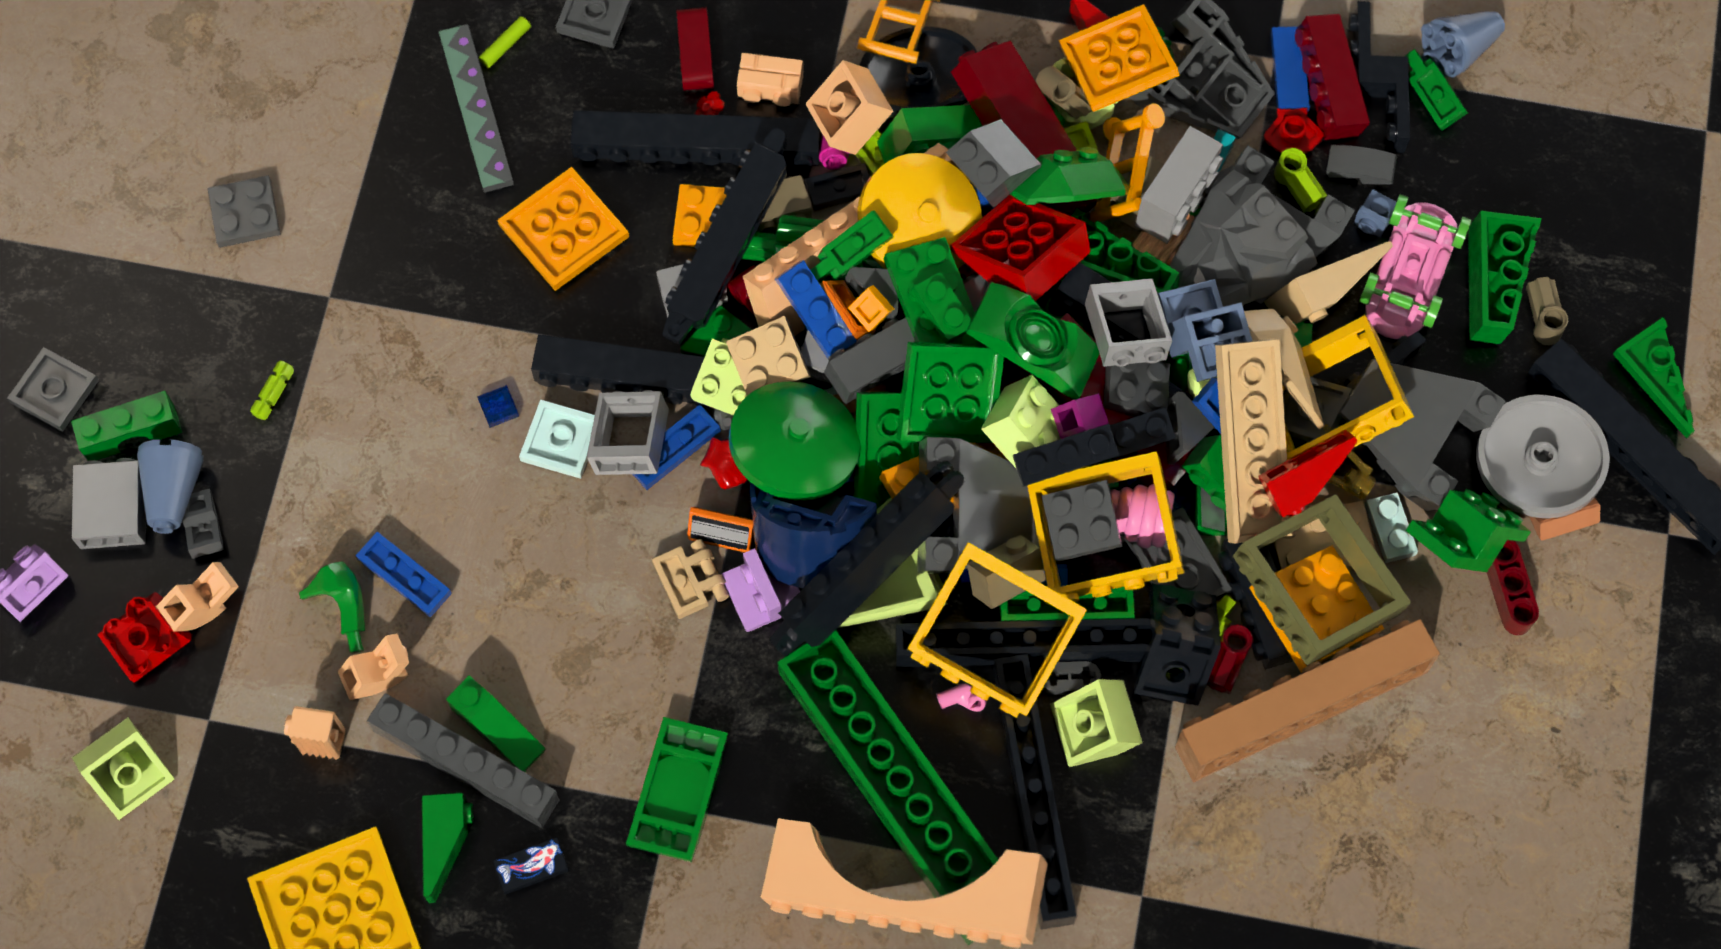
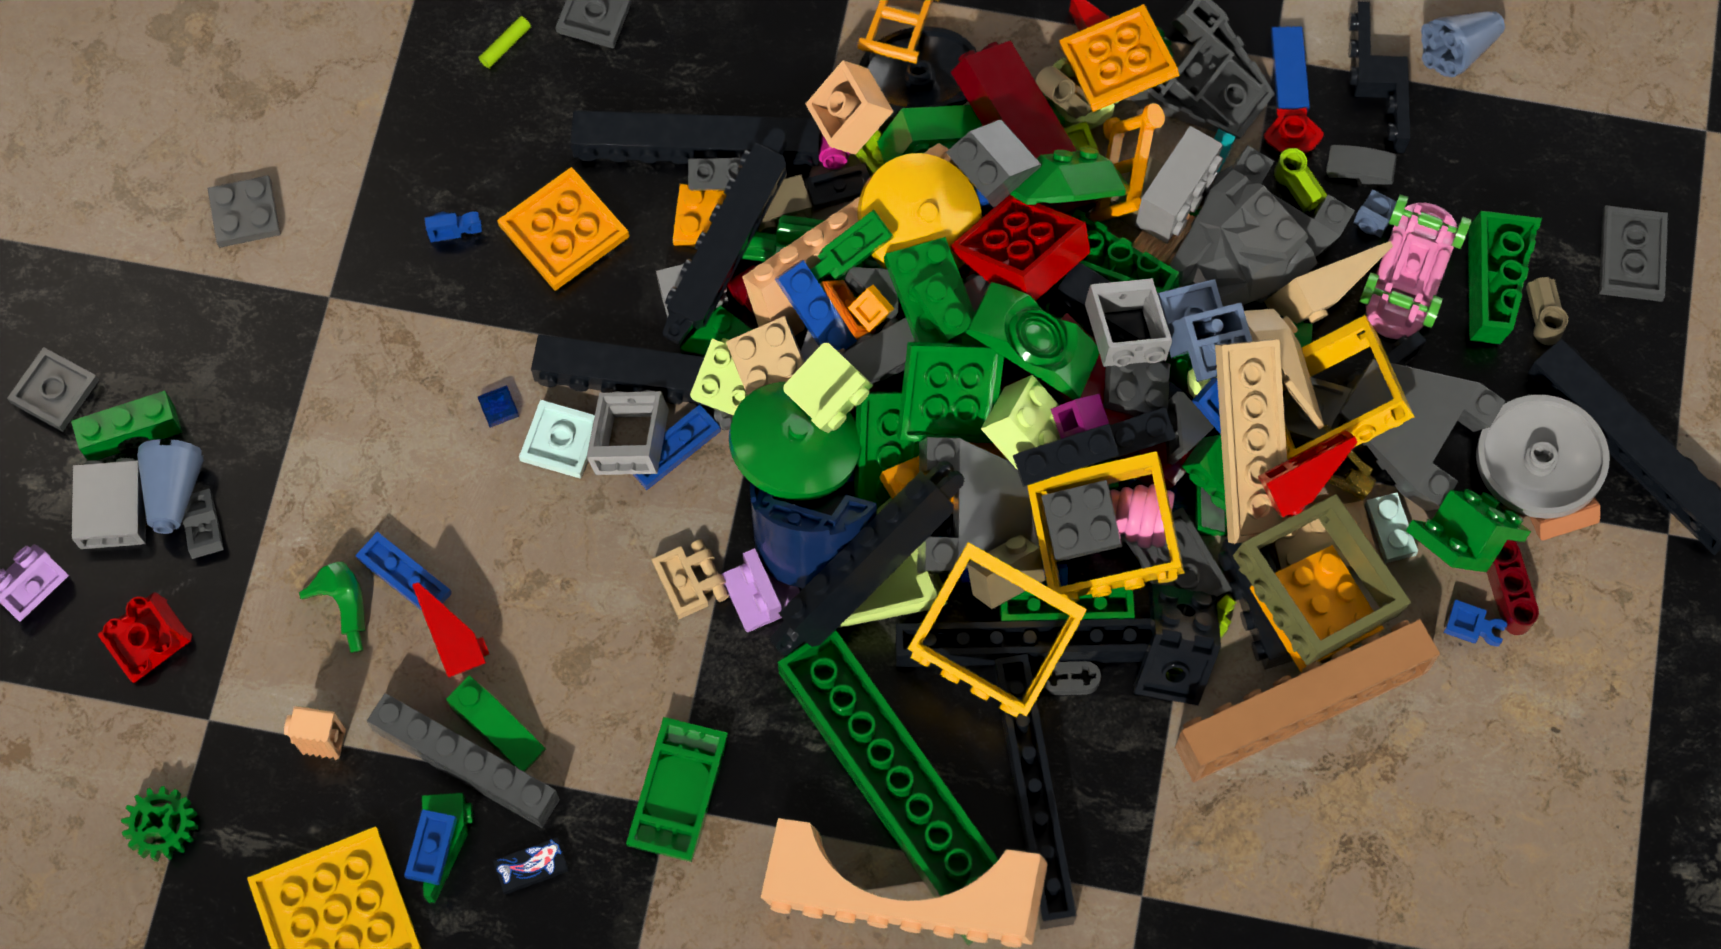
(123, 768): yellowish green slope -> none
(148, 830): none -> green gear
(198, 603): light nougat brick -> none
(272, 390): lime axle -> none
(375, 670): light nougat brick -> none
(430, 847): none -> blue plate
(449, 226): none -> blue plate
(453, 639): none -> red slope
(476, 108): tile -> none
(695, 49): dark red beam -> none
(710, 105): red plant -> none
(711, 173): none -> dark grey bracket
(720, 529): slope -> none
(722, 464): red animal -> none
(770, 79): light nougat brick -> none
(827, 387): none -> yellowish green bracket
(961, 695): bright pink arm -> none
(1096, 722): yellowish green slope -> none
(1229, 660): dark red piece -> none
(1331, 76): dark red brick -> none
(1434, 91): green hinge -> none
(1469, 623): none -> blue plate
(1633, 253): none -> dark grey tile
(1653, 367): green wing -> none

